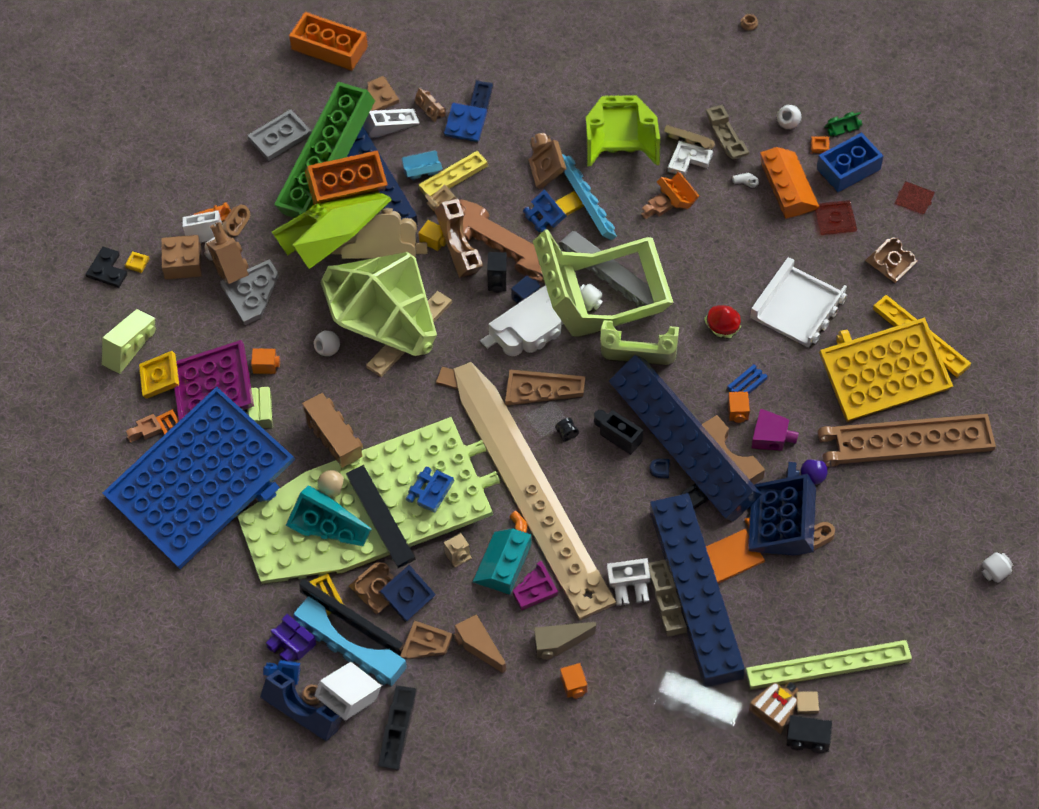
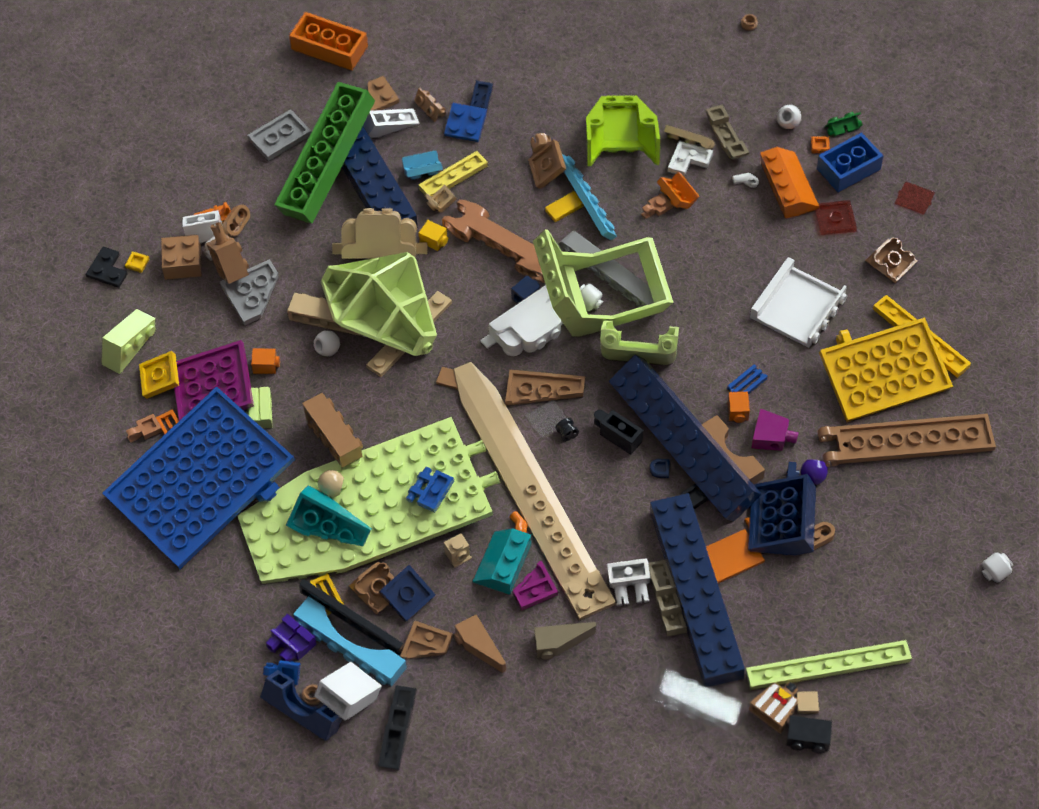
(313, 312): none -> tan brick
(328, 225): lime windscreen -> none
(346, 177): orange brick -> none
(380, 516): black tile -> none
(451, 222): medium nougat arch -> none
(497, 271): black brick -> none
(548, 208): blue plate -> none
(573, 681): orange brick -> none
(723, 321): red hair -> none

